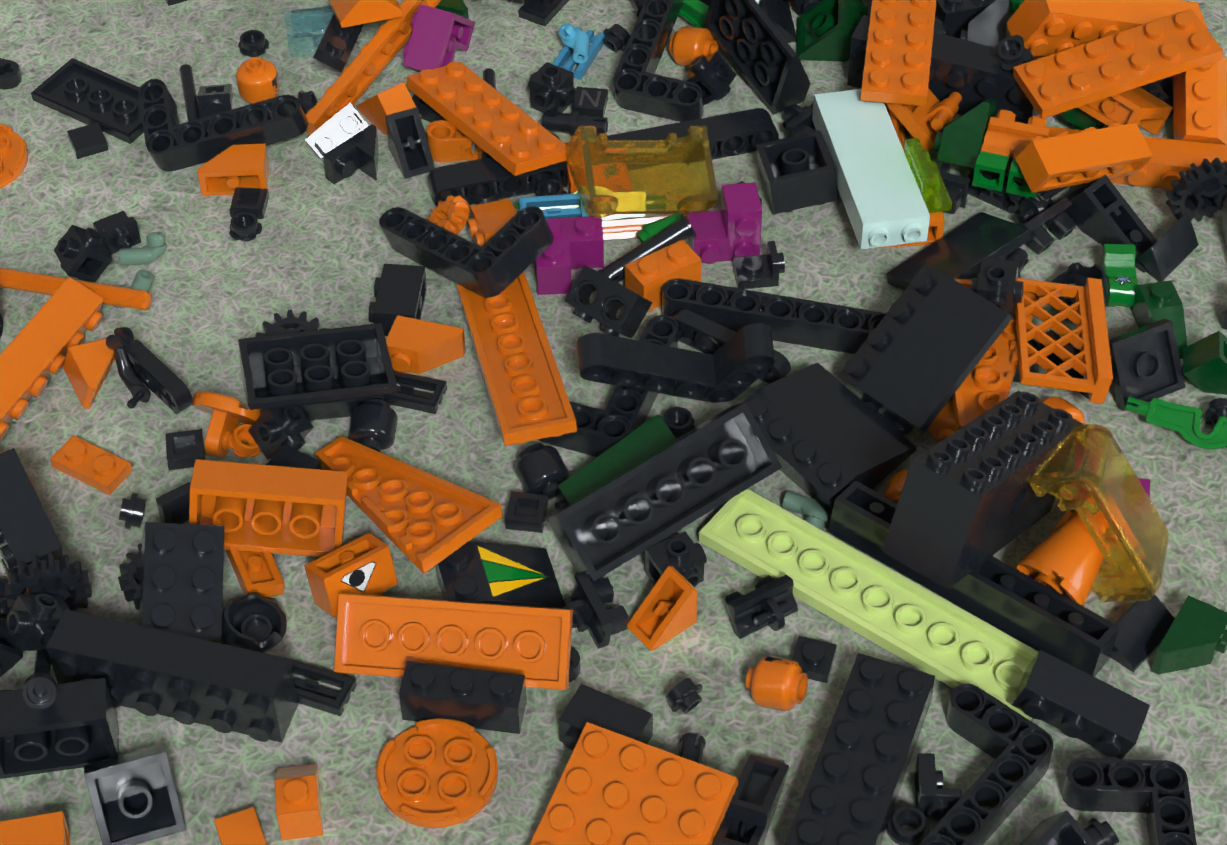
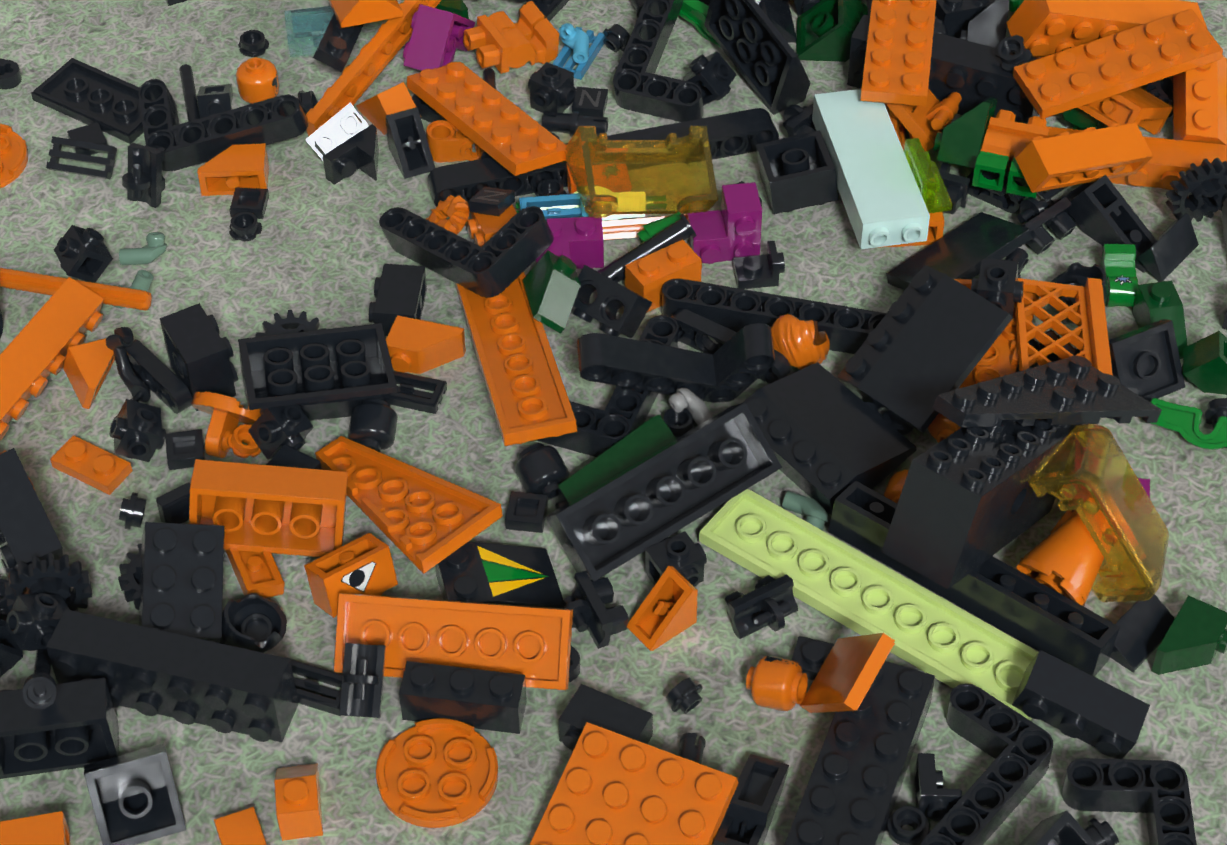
(56, 153): none -> black tile
(118, 231): black bracket -> none
(137, 431): none -> black brick
(144, 175): none -> black hips
(198, 352): none -> black brick
(362, 680): none -> black hips
(491, 201): none -> black tile
(513, 44): none -> orange hips
(552, 290): none -> dark green slope
(686, 399): none -> light grey arm
(690, 43): orange head -> none
(799, 341): none -> orange hair
(847, 673): none -> orange tile
(1058, 391): none -> black wing

